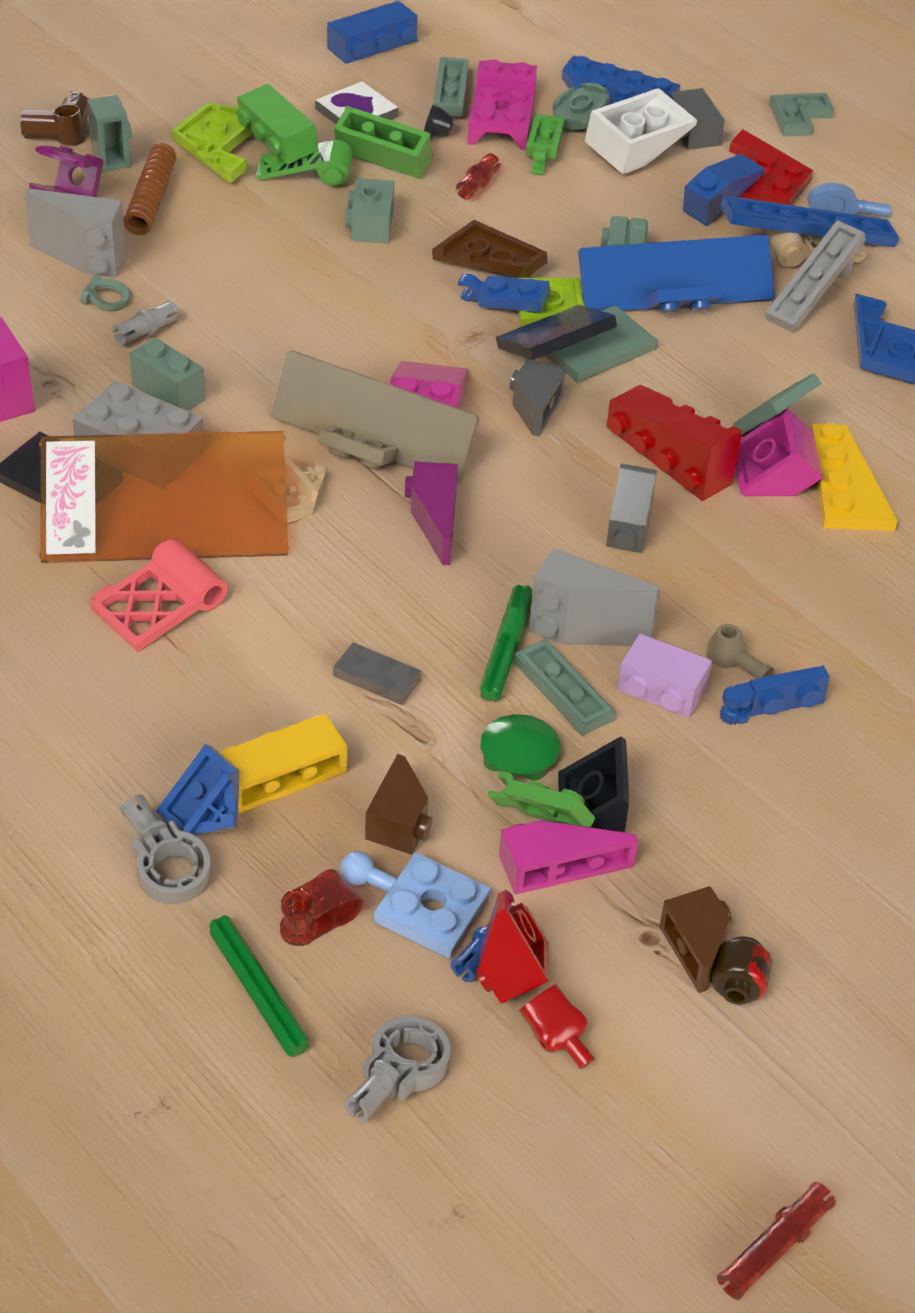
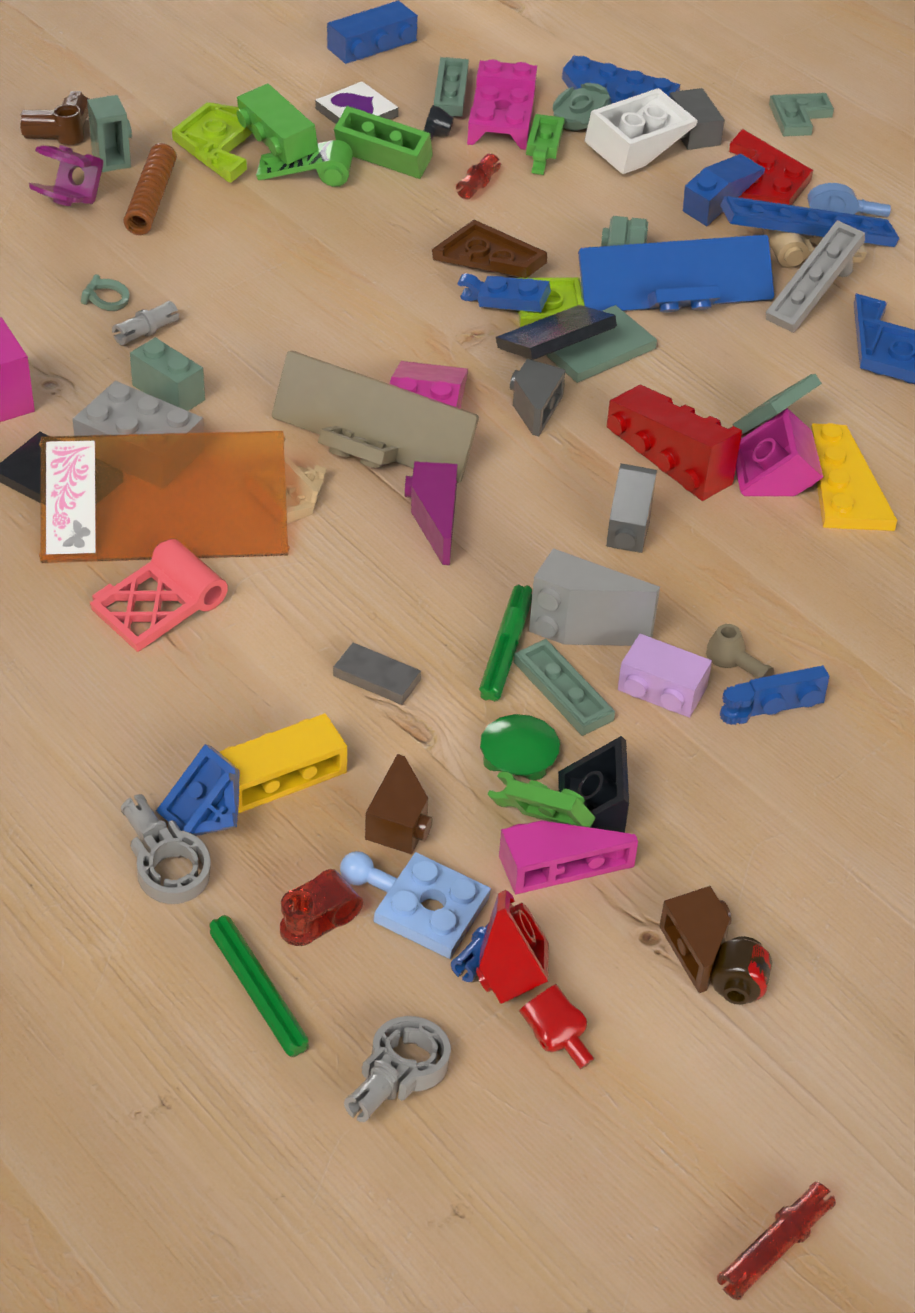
(77, 230): light grey slope -> none
(370, 210): sand green brick -> none

